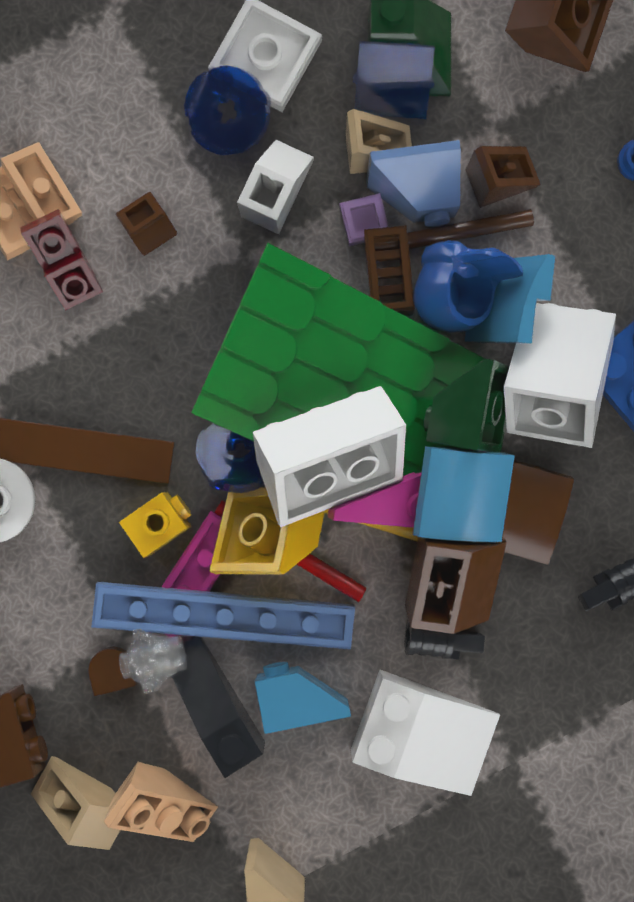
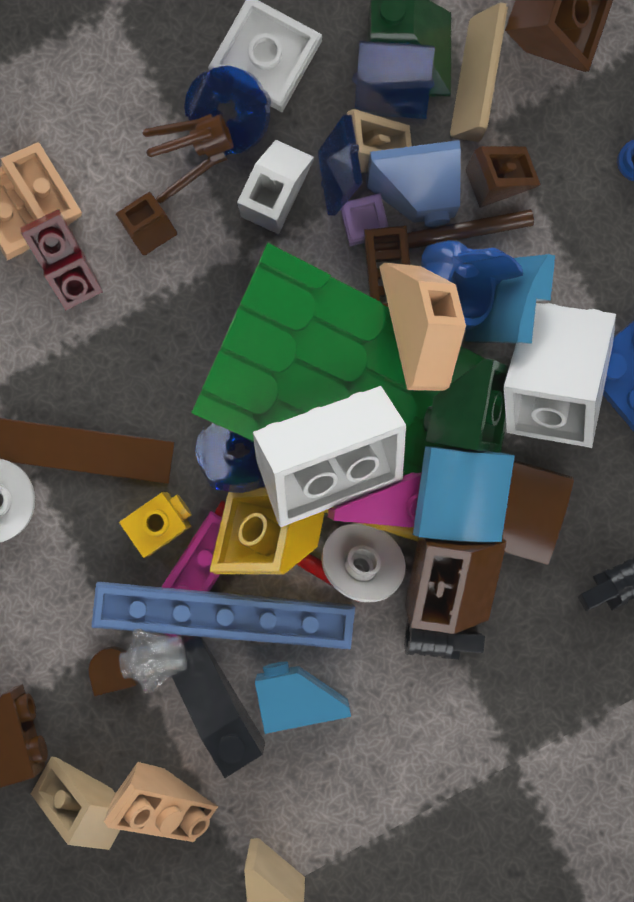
(208, 136): none -> reddish brown plant
(340, 165): none -> clear blue piece
(373, 551): none -> white dish
(423, 735): white slope -> none
(425, 324): none -> light nougat slope
(478, 73): none -> tan slope

